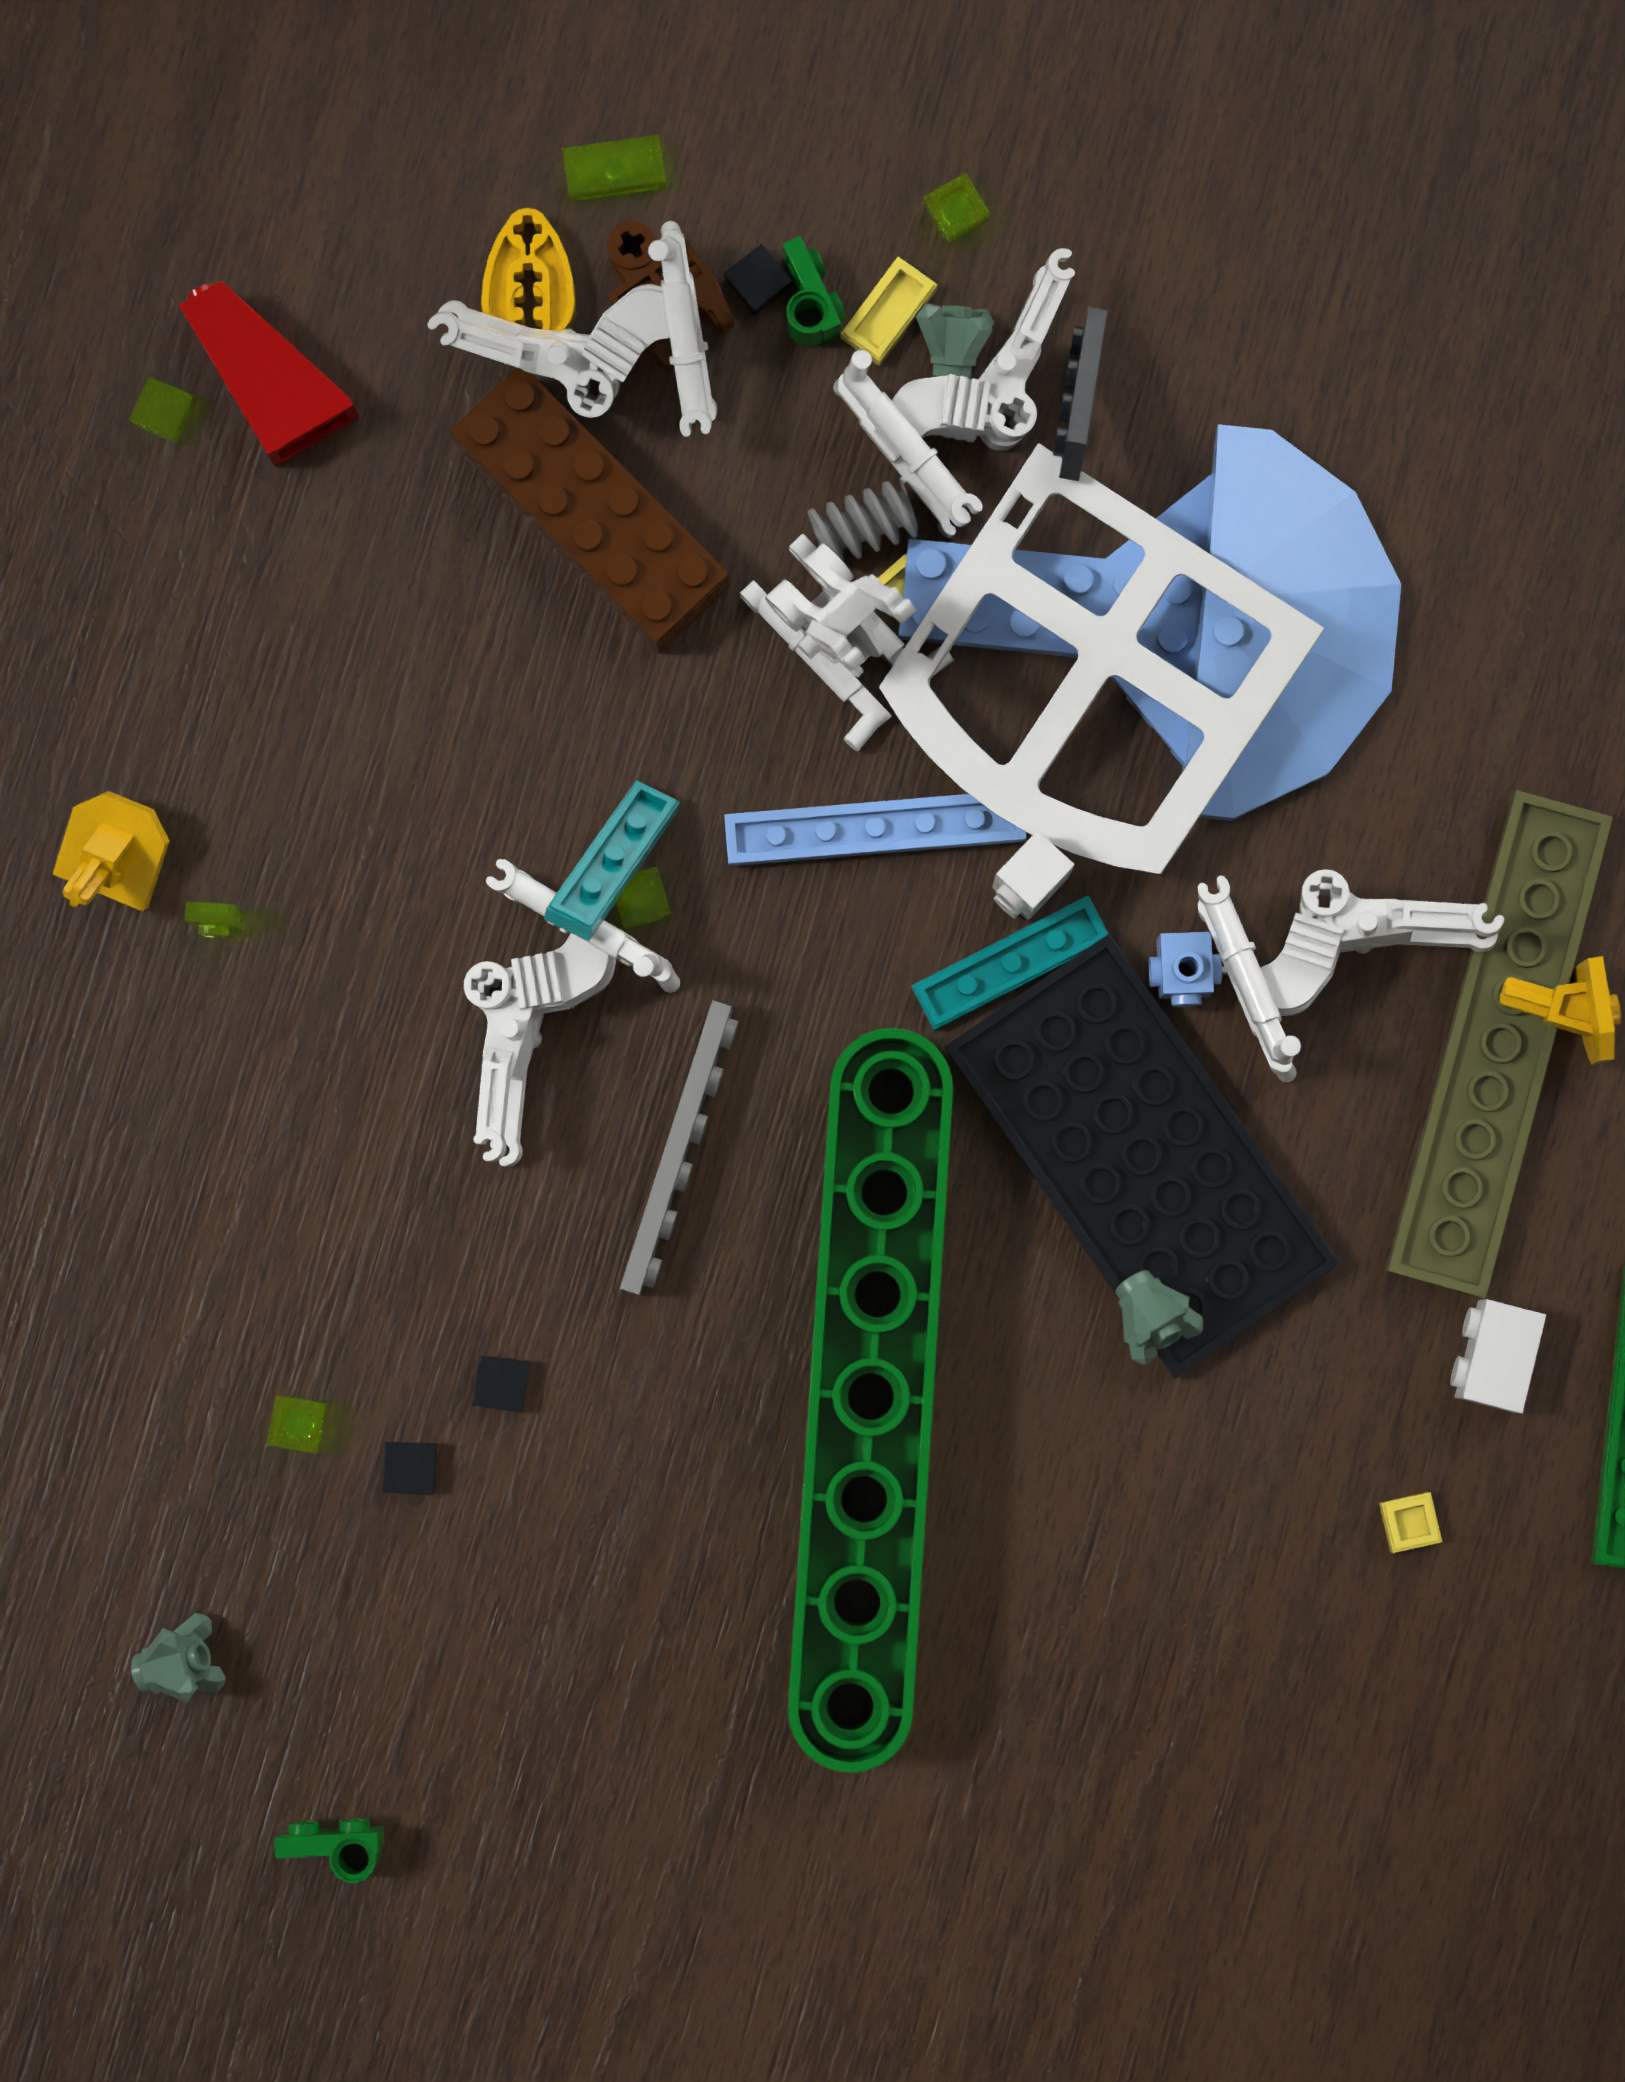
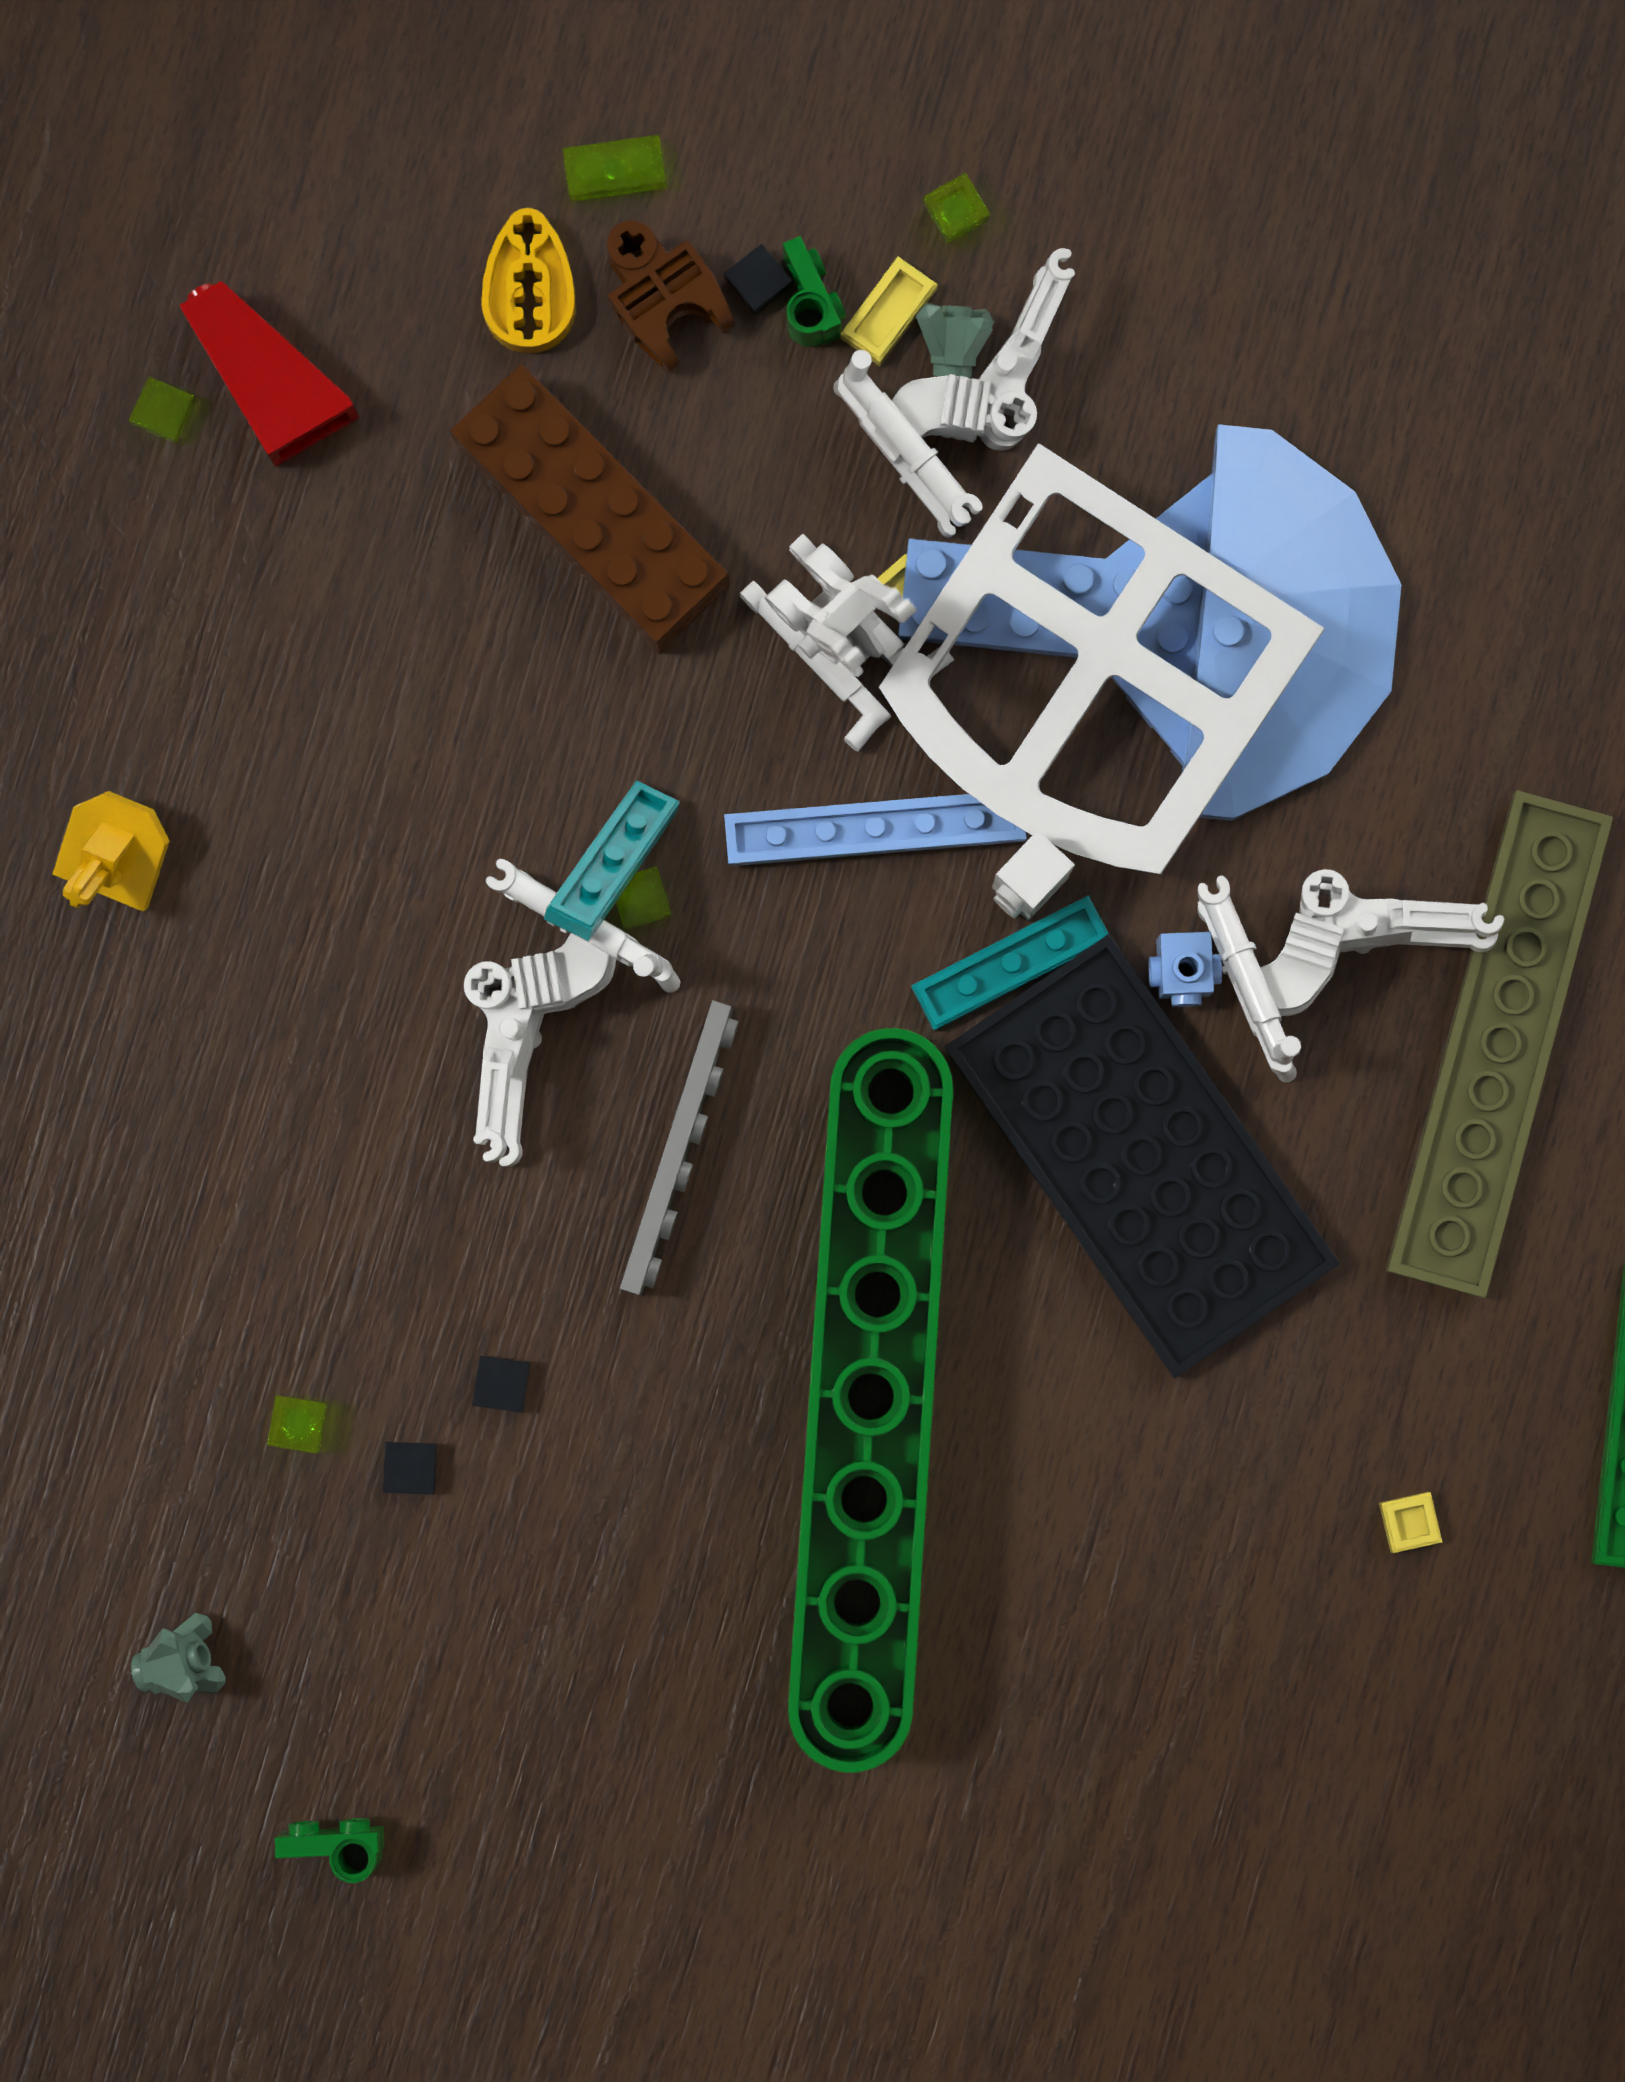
(214, 918): clear neon green plate -> none
(614, 344): white piece -> none
(866, 521): light grey piece -> none
(1077, 406): black plate -> none
(1154, 1316): sand green rock -> none
(1498, 1355): white brick -> none
(1575, 1007): yellow piece -> none

